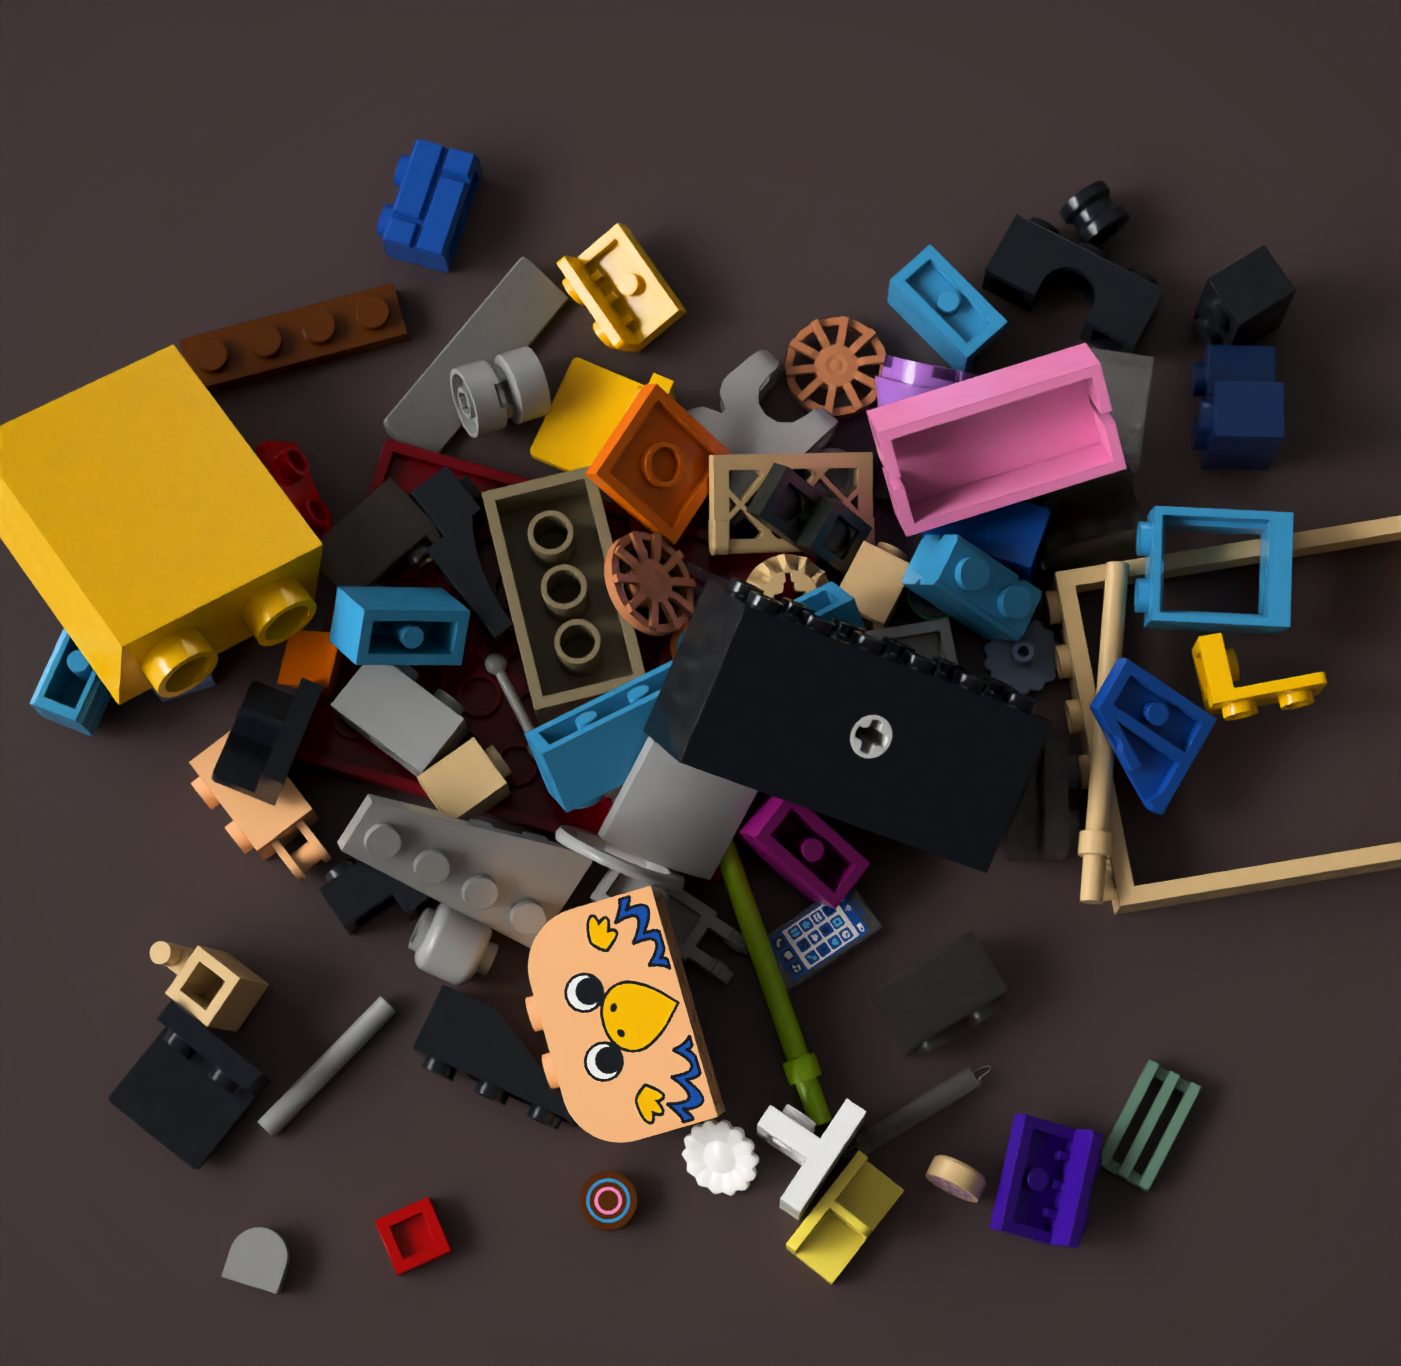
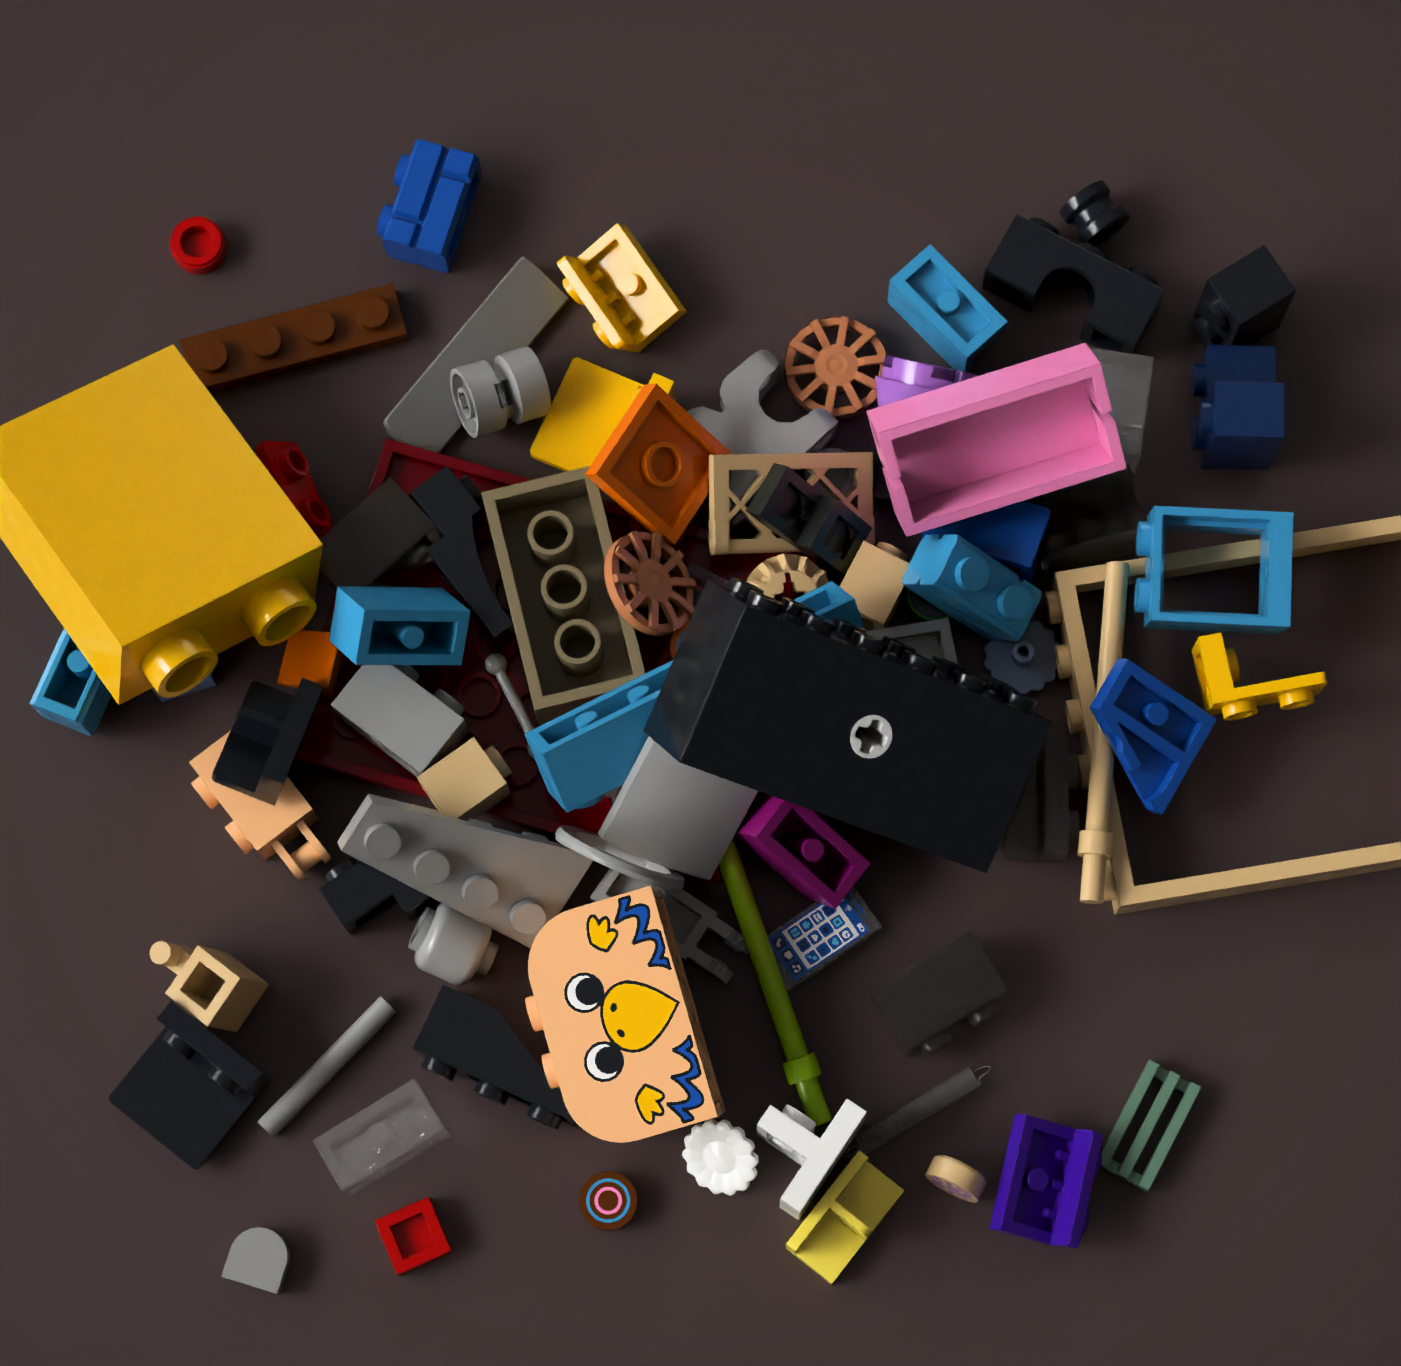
(198, 245): none -> red tile
(381, 1138): none -> clear brick

